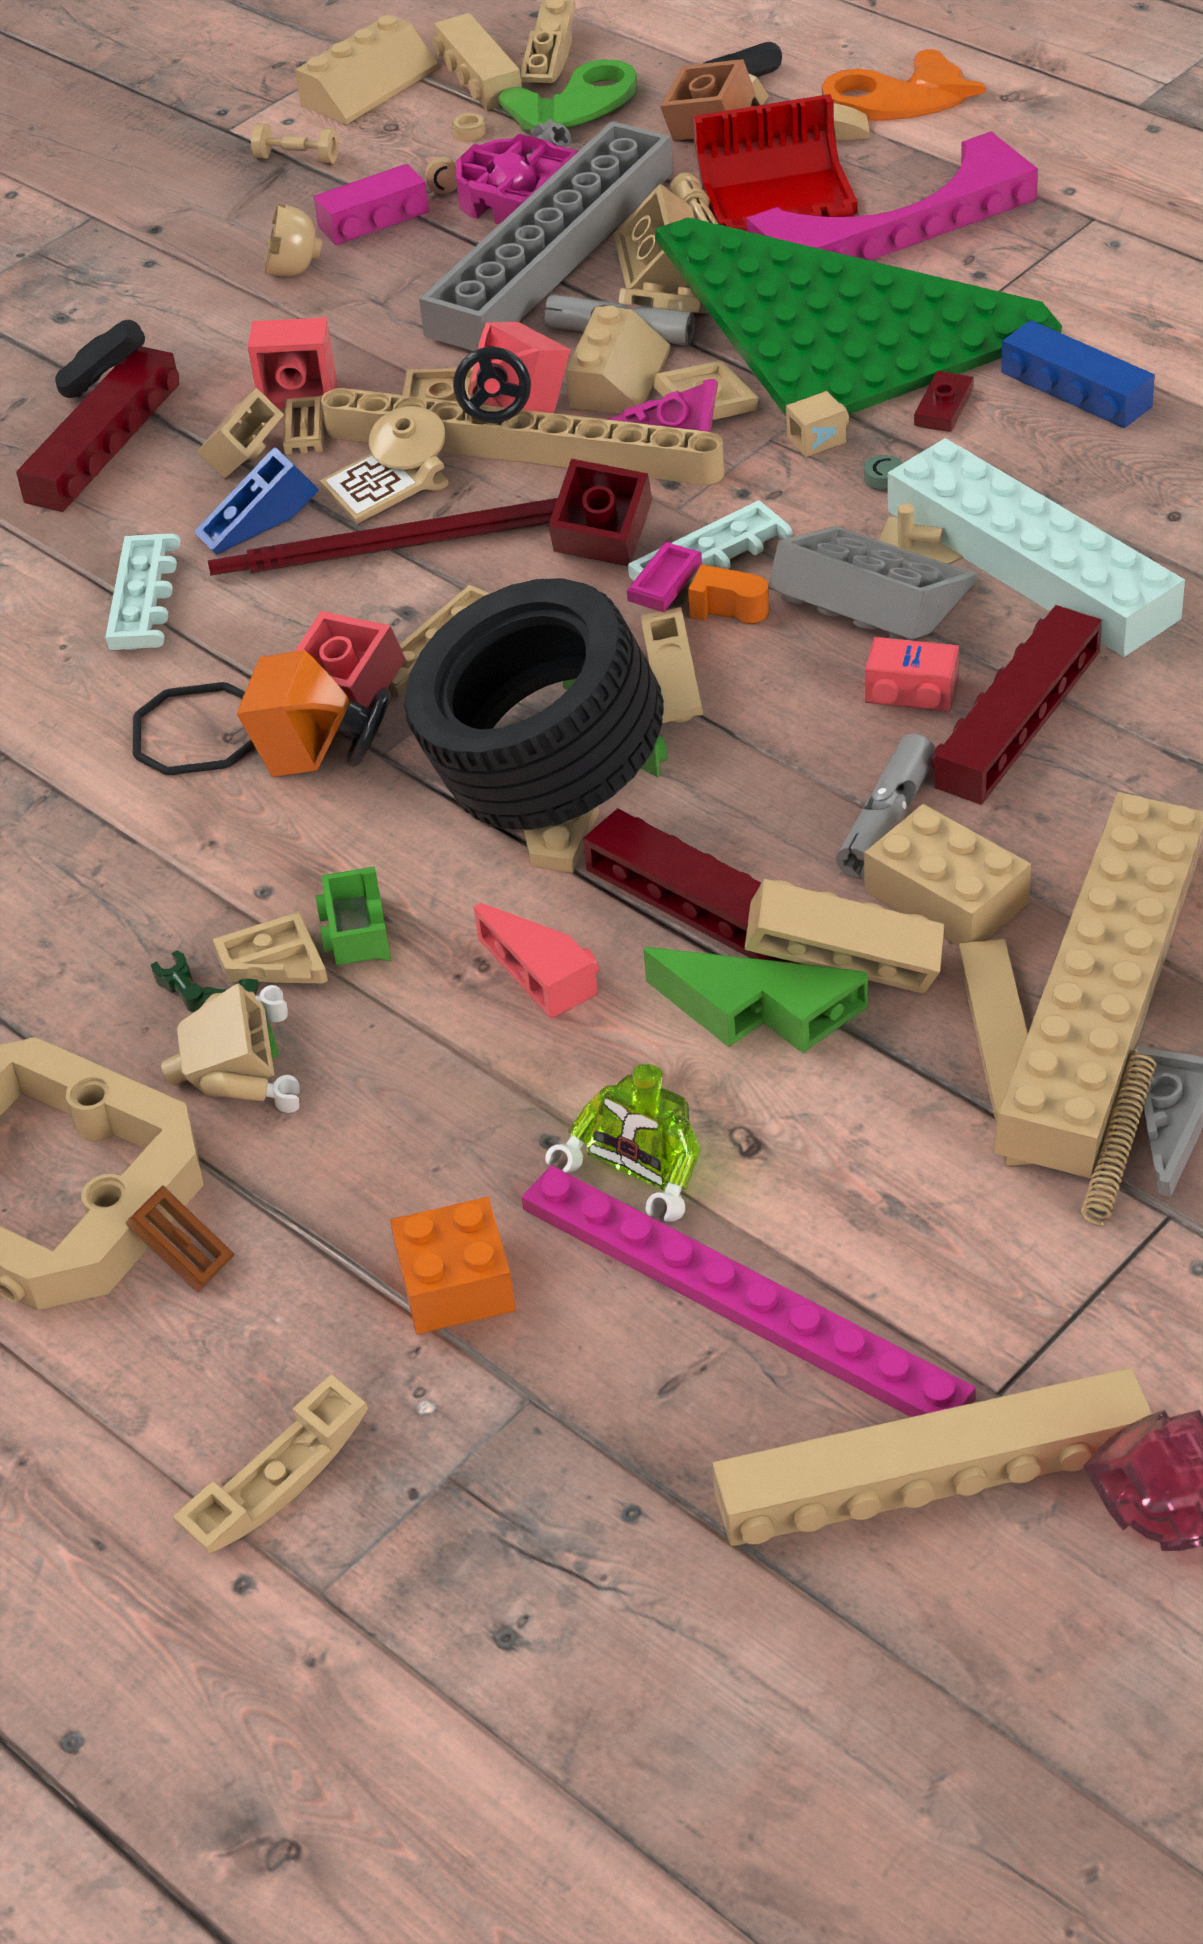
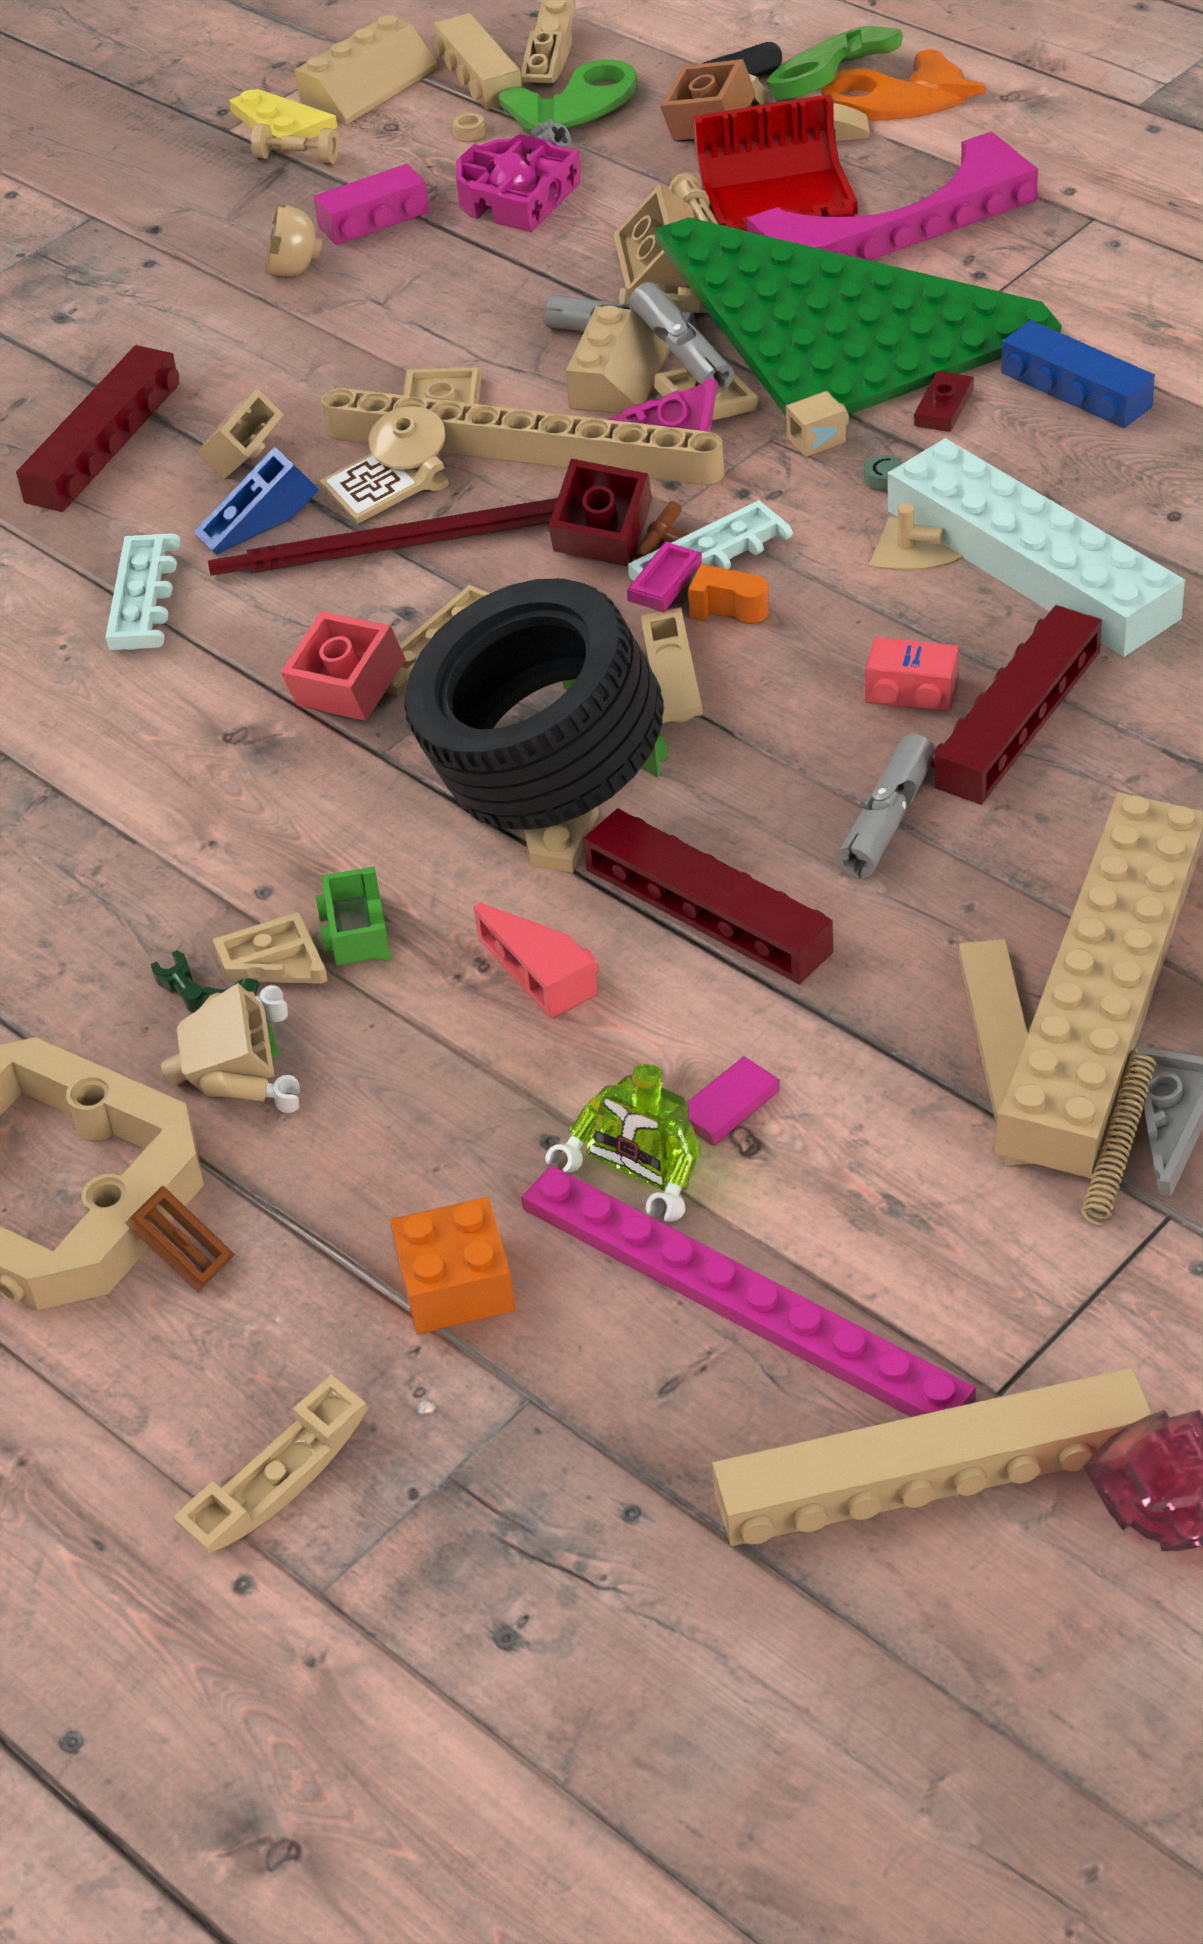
(97, 357): black piece -> none
(189, 768): black piece -> none
(281, 114): none -> light yellow wing
(291, 358): coral brick -> none
(298, 708): orange piece -> none
(304, 440): tan tile -> none
(441, 175): tan tile -> none
(511, 370): piece -> none
(547, 235): light grey brick -> none
(661, 530): none -> dark orange piece
(680, 337): none -> light grey piece
(730, 1099): none -> dark pink tile
(740, 994): bright green slope -> none
(819, 64): none -> bright green animal
(844, 935): tan brick -> none
(868, 581): light grey slope -> none
(947, 876): tan brick -> none

